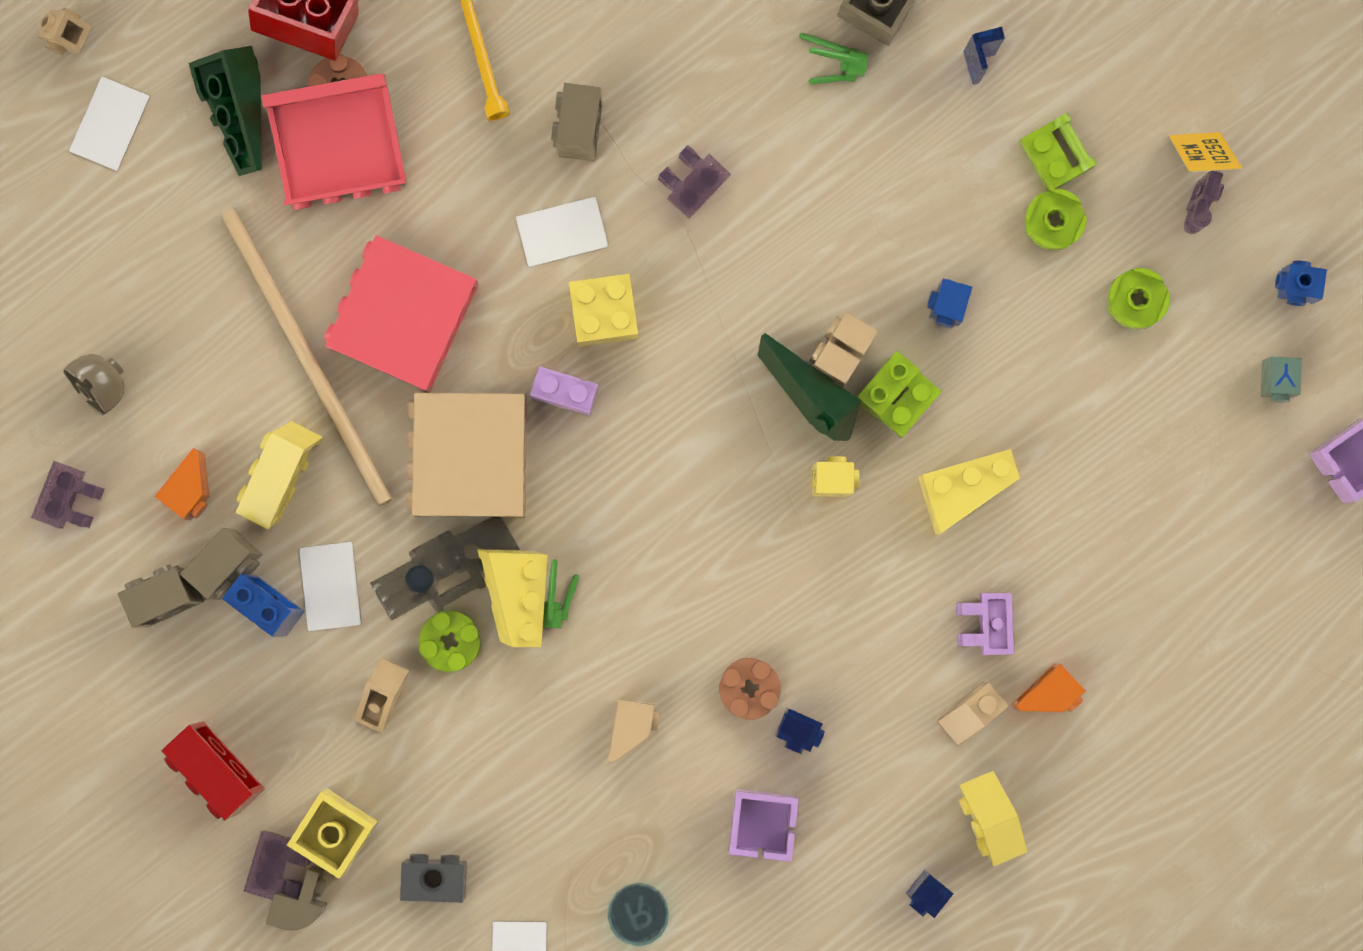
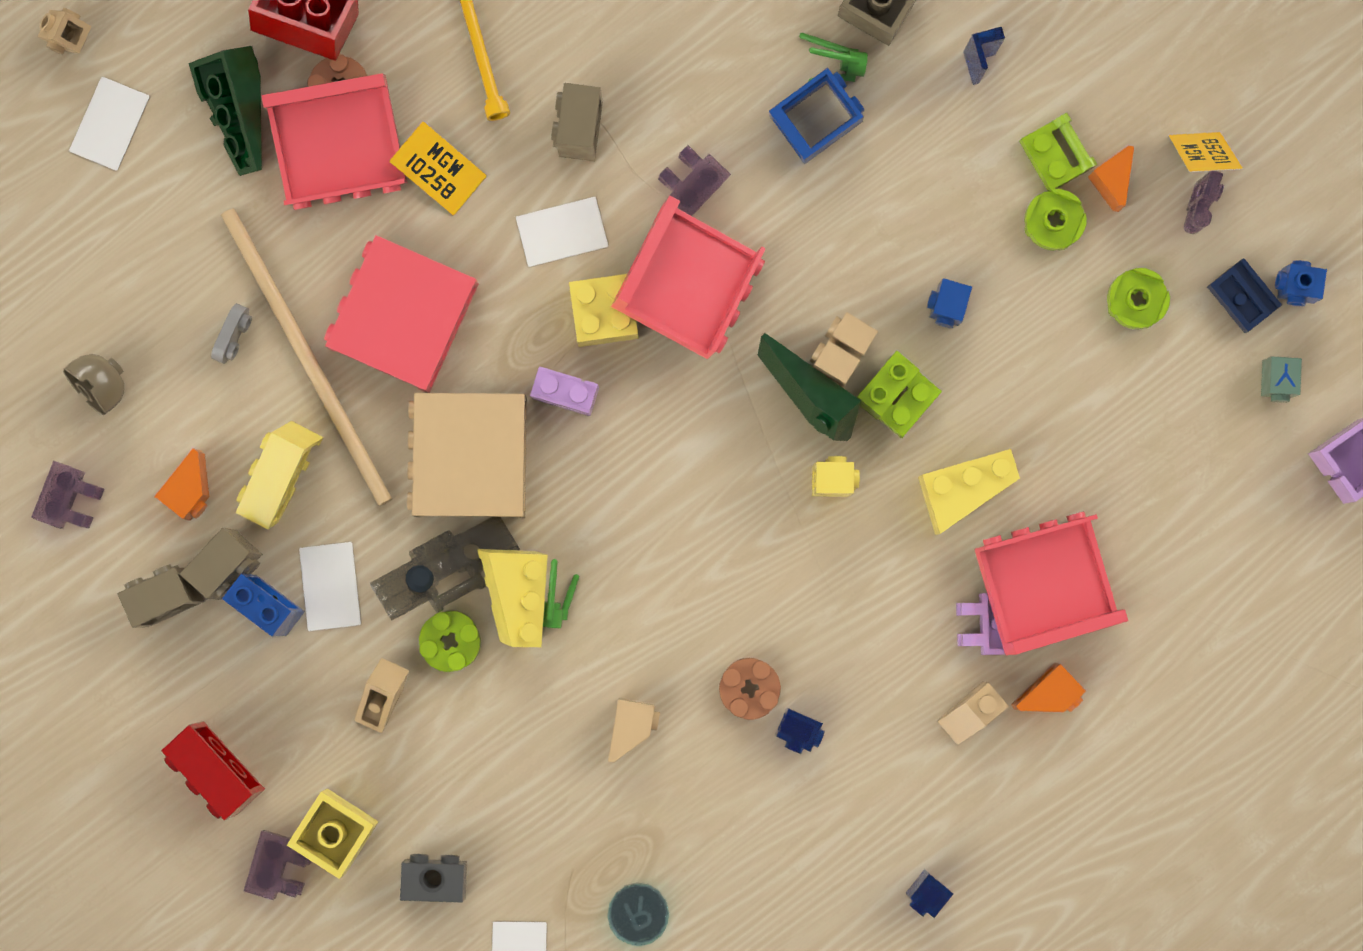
(226, 343): none -> light grey plate
(299, 912): dark tan brick -> none
(438, 168): none -> yellow sticker
(688, 281): none -> coral panel
(761, 822): lavender piece -> none
(792, 135): none -> blue window
(993, 818): light yellow brick -> none
(1047, 584): none -> coral panel
(1113, 178): none -> orange slope
(1244, 295): none -> dark blue plate

